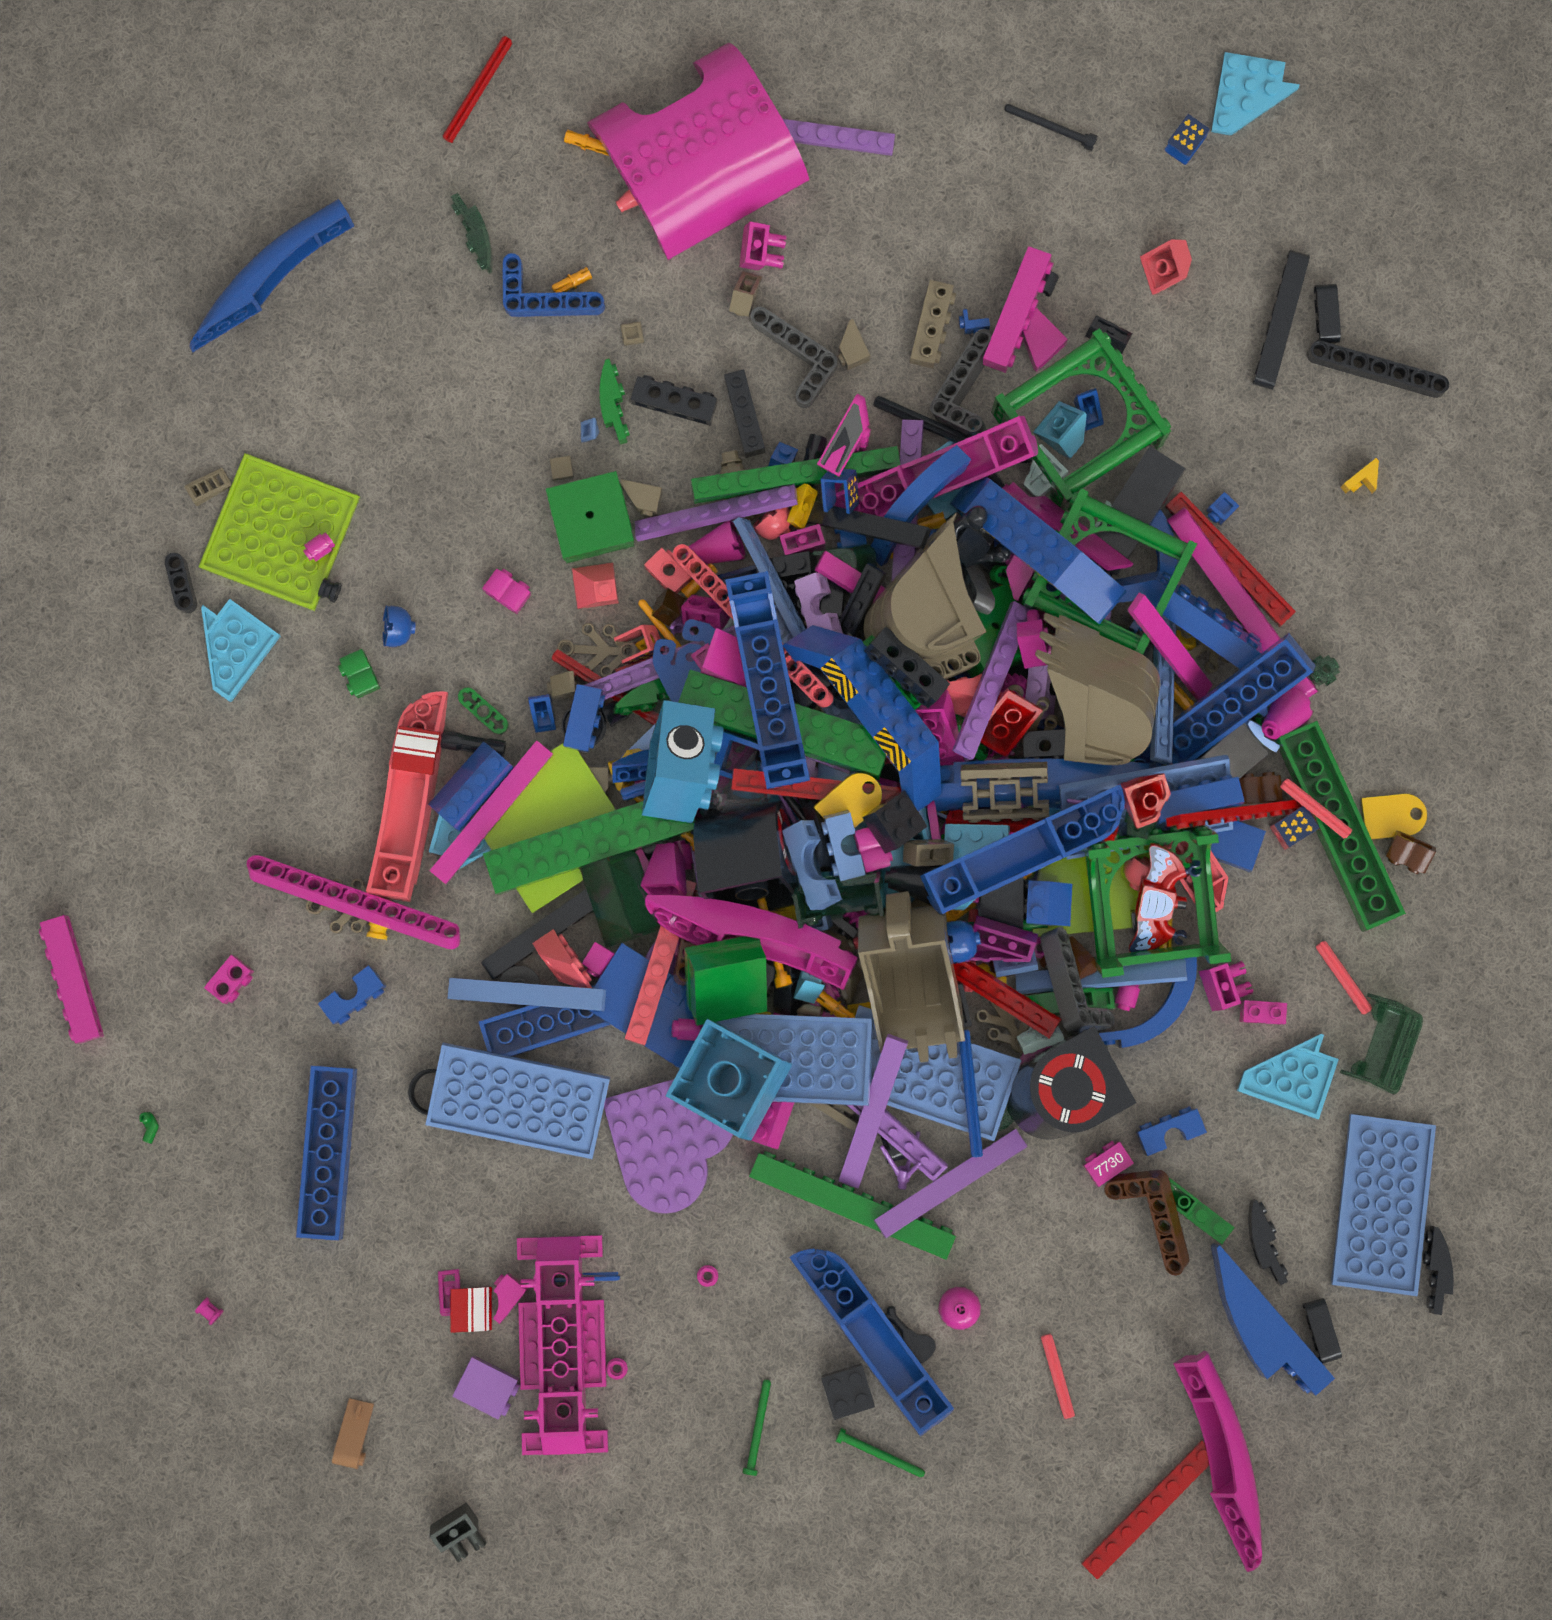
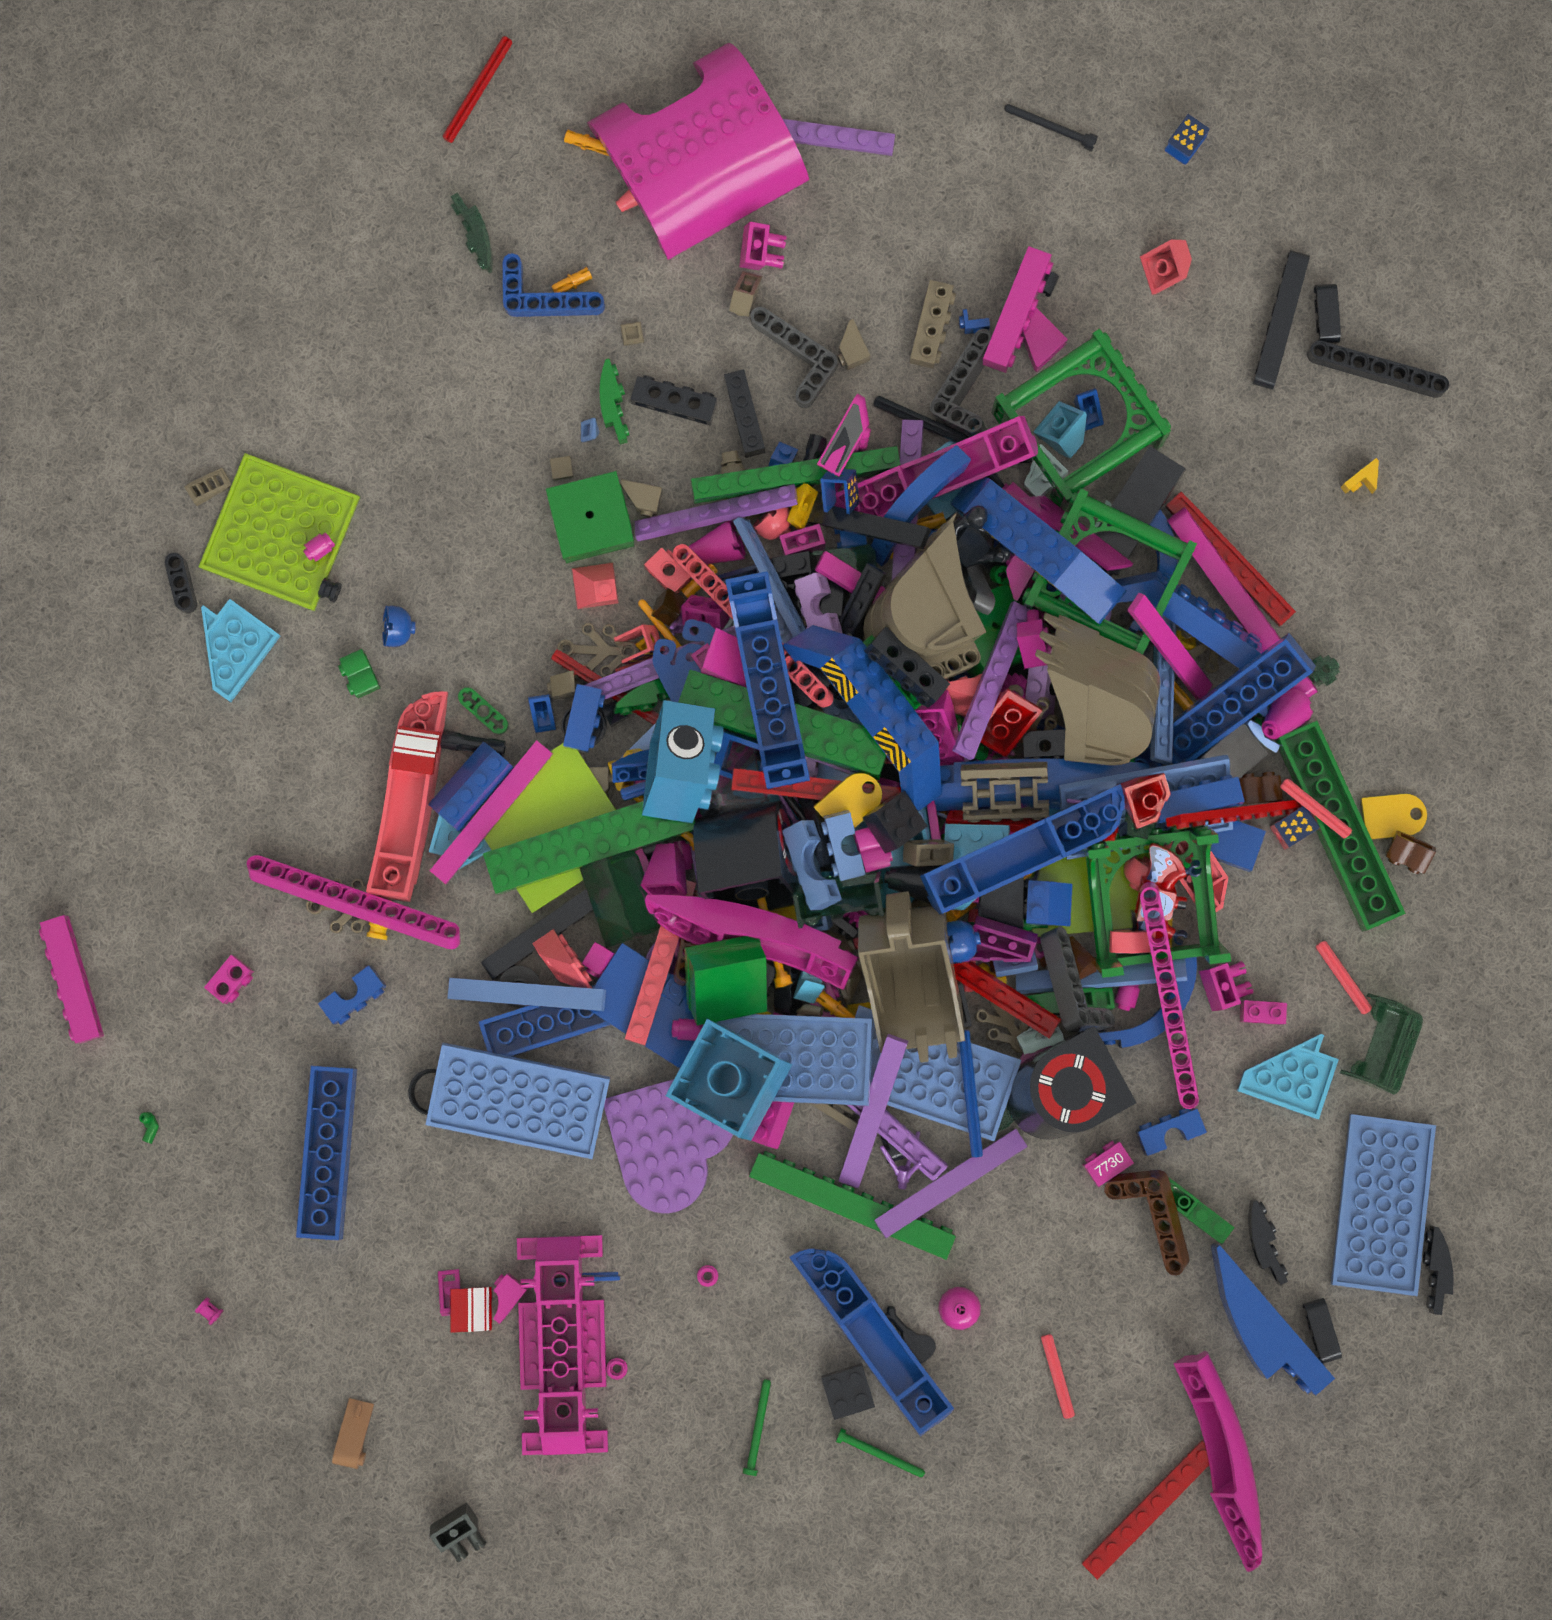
(267, 269): blue slope -> none
(486, 1388): medium lavender brick -> none
(506, 590): dark pink brick -> none
(1118, 335): black slope -> none
(1129, 941): none -> coral slope
(1173, 1005): none -> dark pink beam
(1222, 509): blue bracket -> none
(1248, 90): medium azure wing -> none

